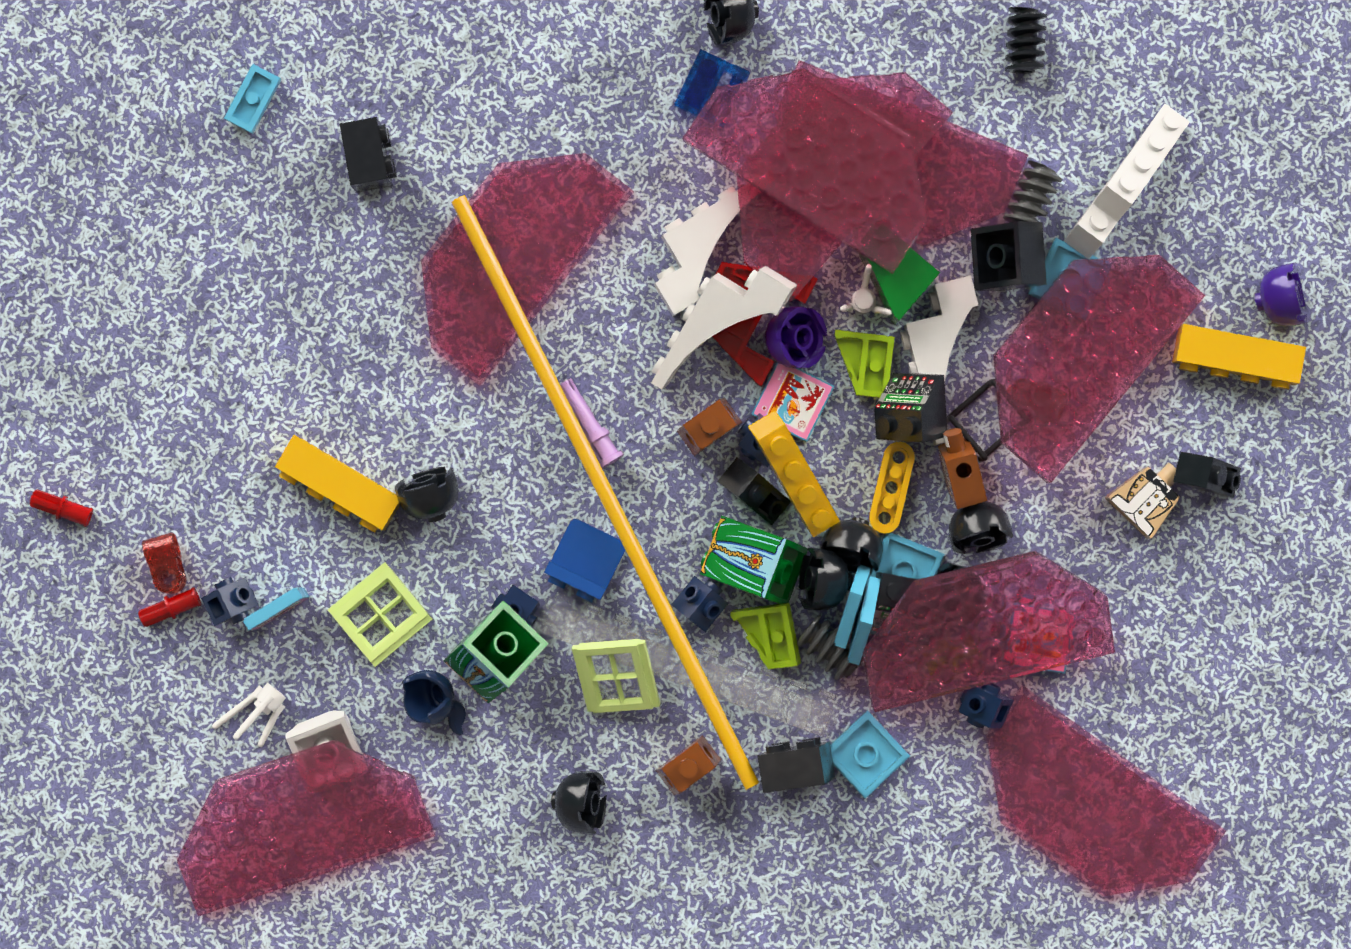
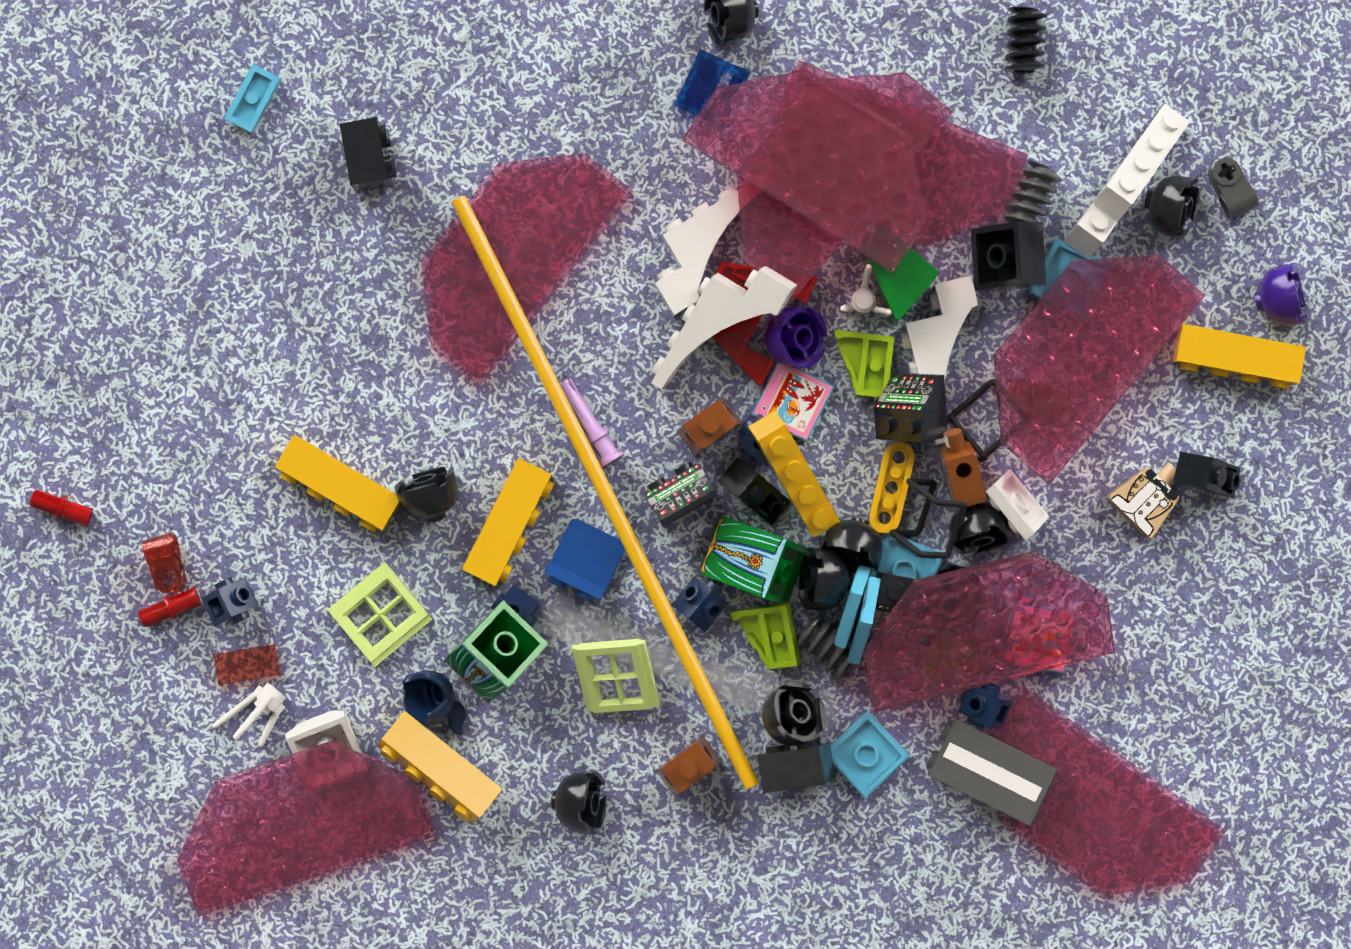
(247, 664): none -> clear red tile
(276, 608): medium azure tile -> none
(438, 767): none -> yellow brick
(508, 521): none -> yellow brick
(680, 494): none -> black slope
(793, 714): none -> black cylinder
(897, 533): none -> black piece
(992, 771): none -> dark grey panel
(1017, 504): none -> white plate
(1172, 205): none -> black cylinder
(1233, 192): none -> dark grey piece

